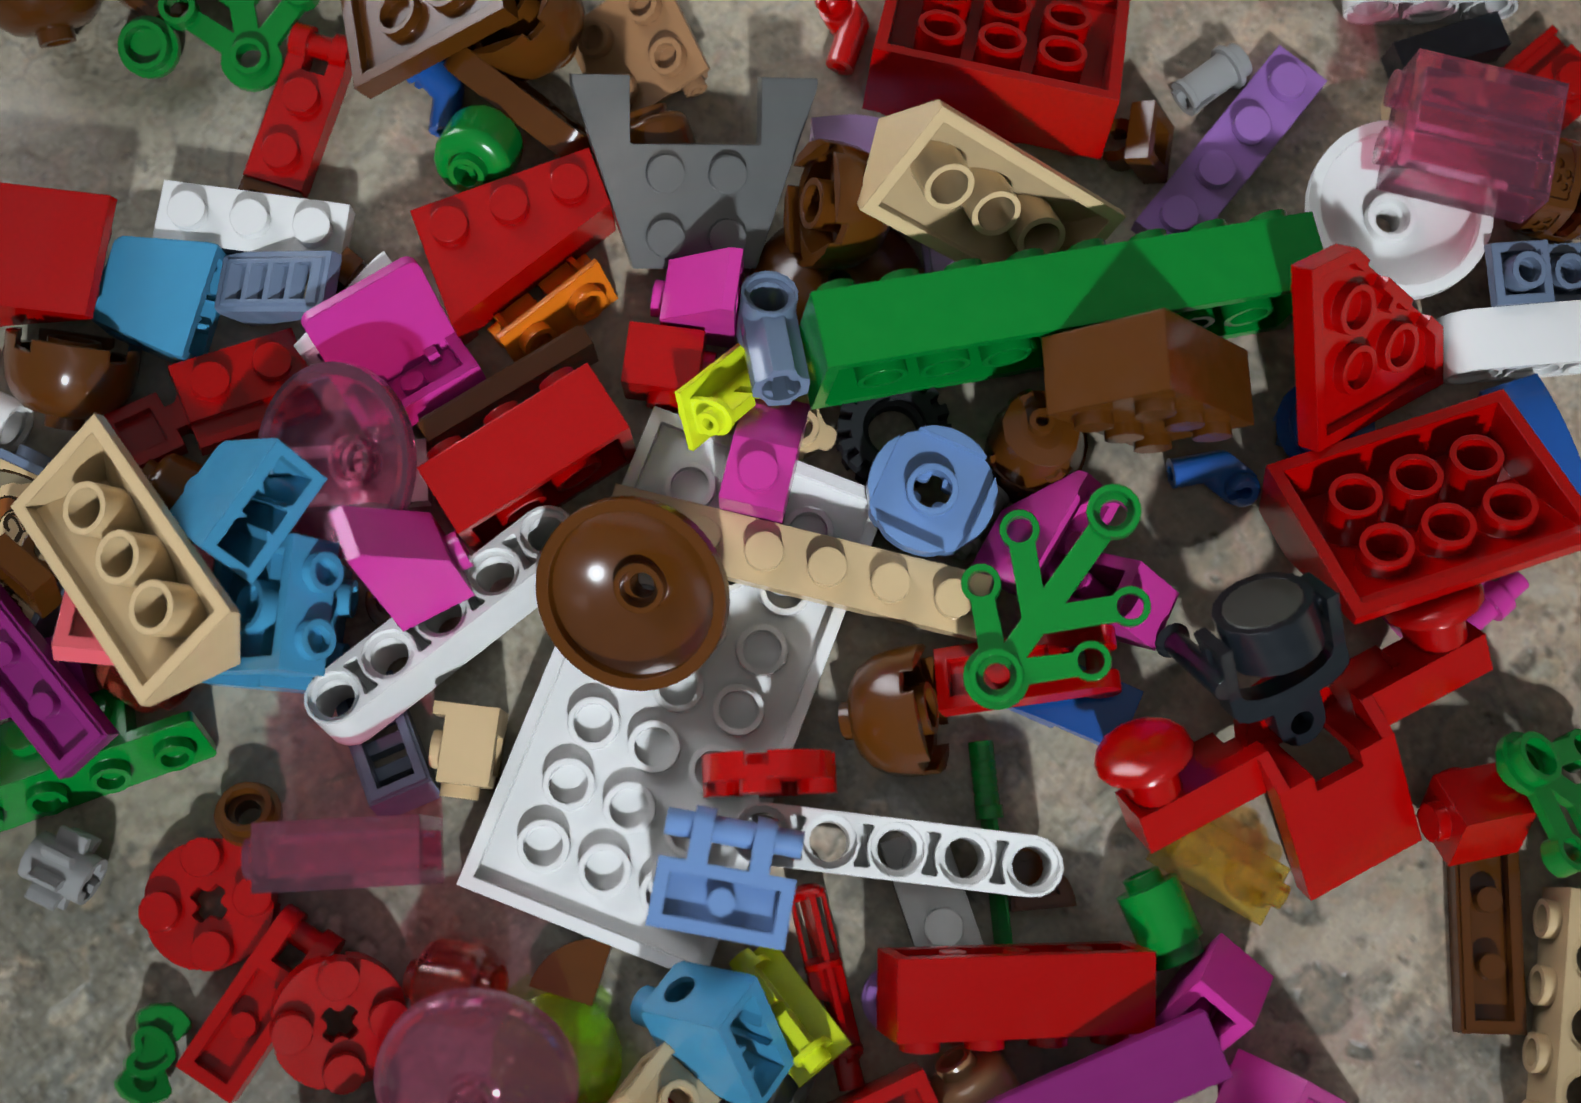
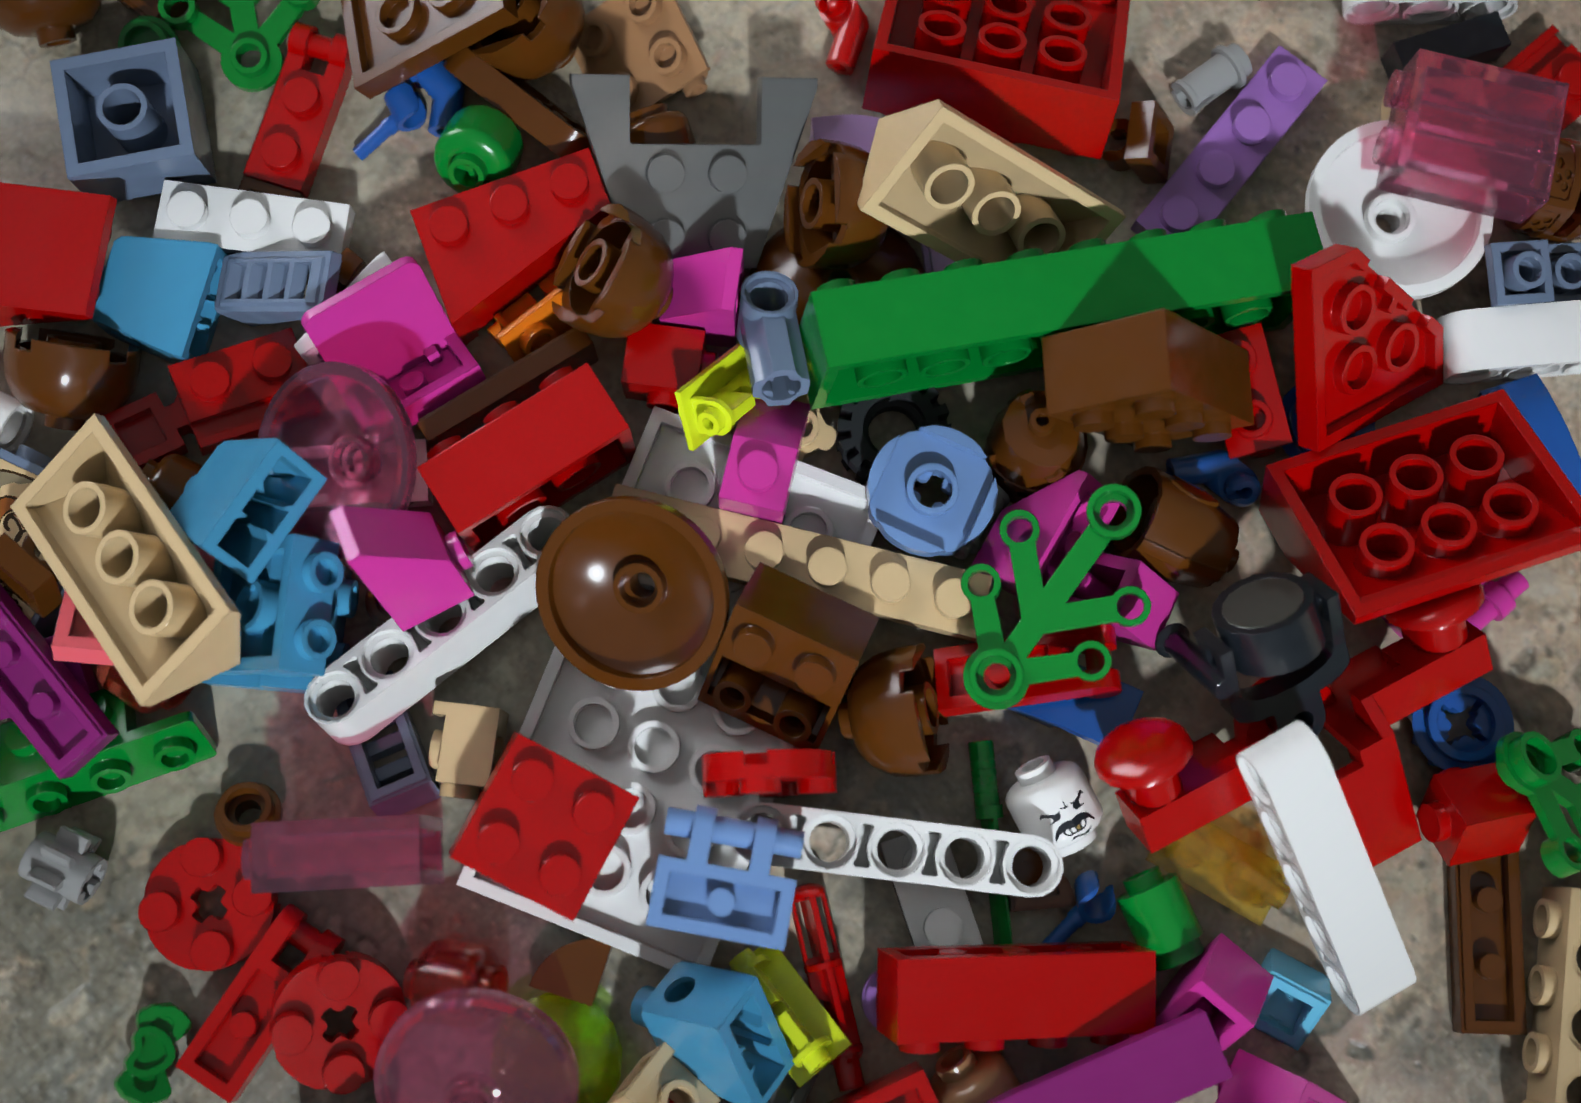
(132, 120): none -> sand blue brick
(406, 115): none -> blue hand
(543, 826): none -> red brick
(614, 275): none -> reddish brown cylinder
(787, 657): none -> reddish brown slope
(1055, 803): none -> white head
(1089, 907): none -> blue hand
(1188, 534): none -> reddish brown helmet
(1270, 420): none -> red hinge
(1294, 999): none -> medium azure slope
(1326, 866): none -> white beam
(1488, 721): none -> blue gear

